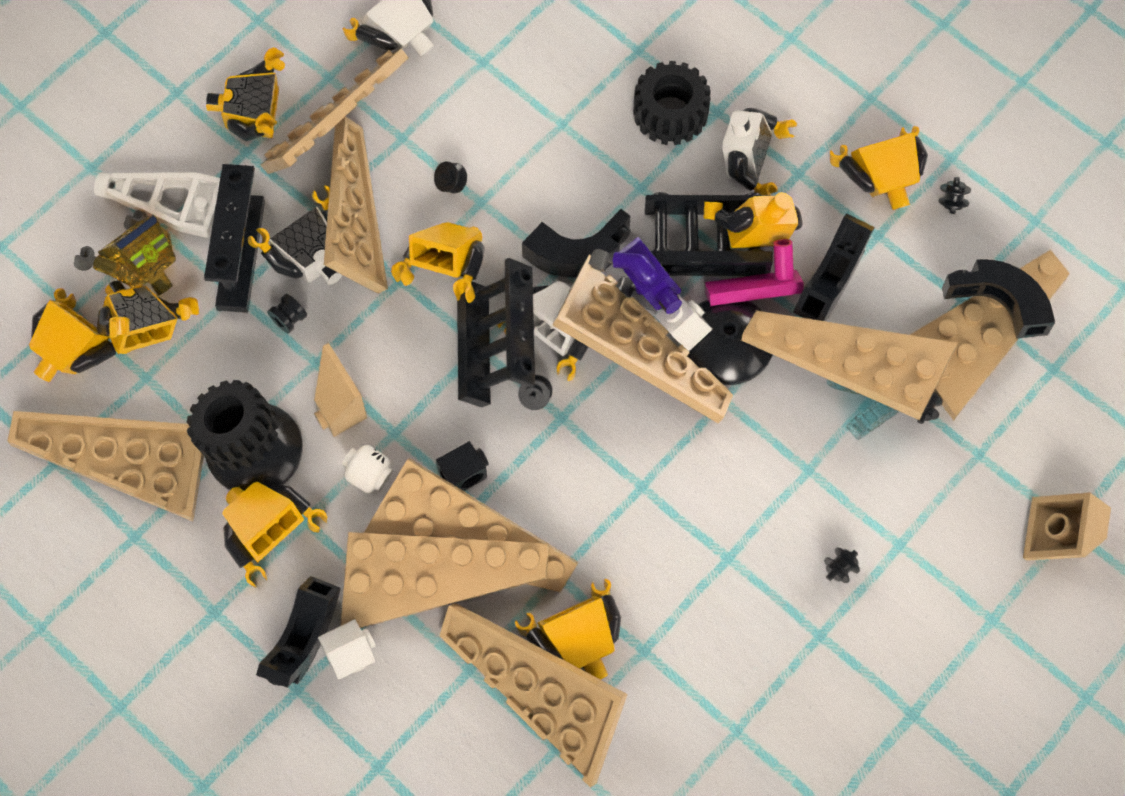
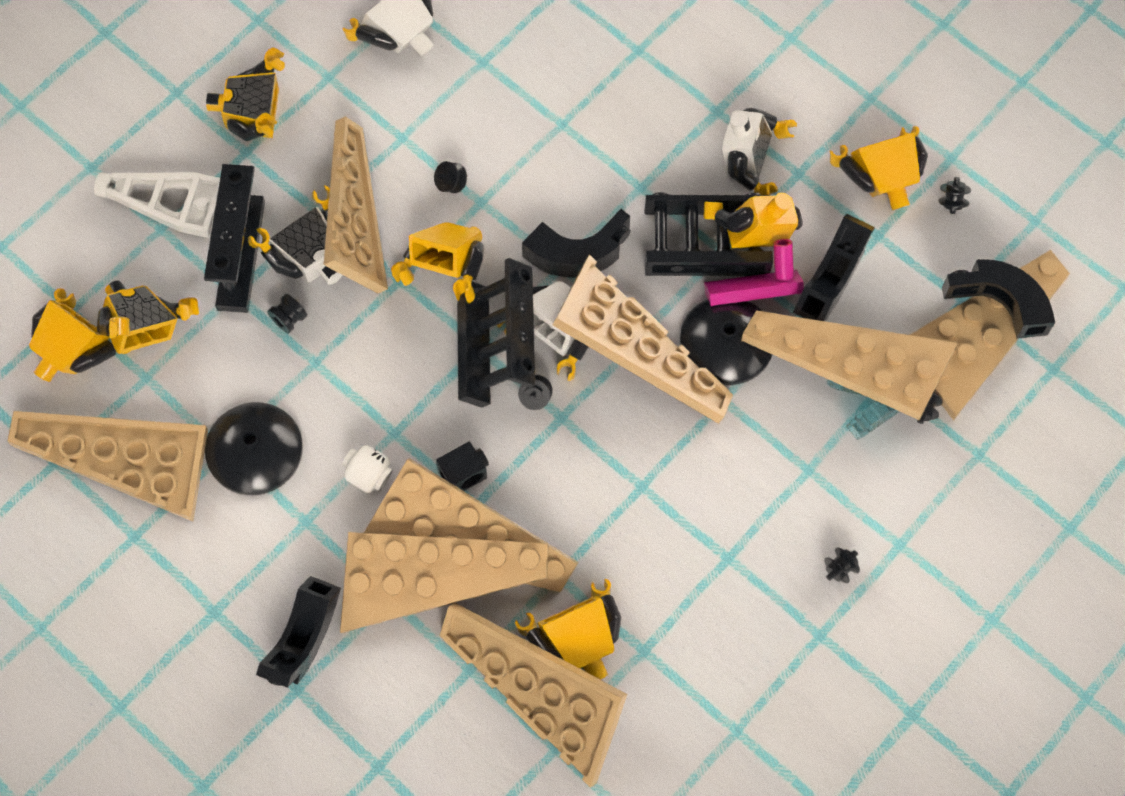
(135, 255): clear yellow torso -> none
(219, 409): black tyre -> none
(261, 520): yellow torso -> none
(327, 116): tan wing -> none
(336, 395): tan slope -> none
(348, 648): white brick -> none
(644, 274): dark purple torso -> none
(675, 82): black tyre -> none
(686, 323): white brick -> none
(1065, 526): tan slope -> none

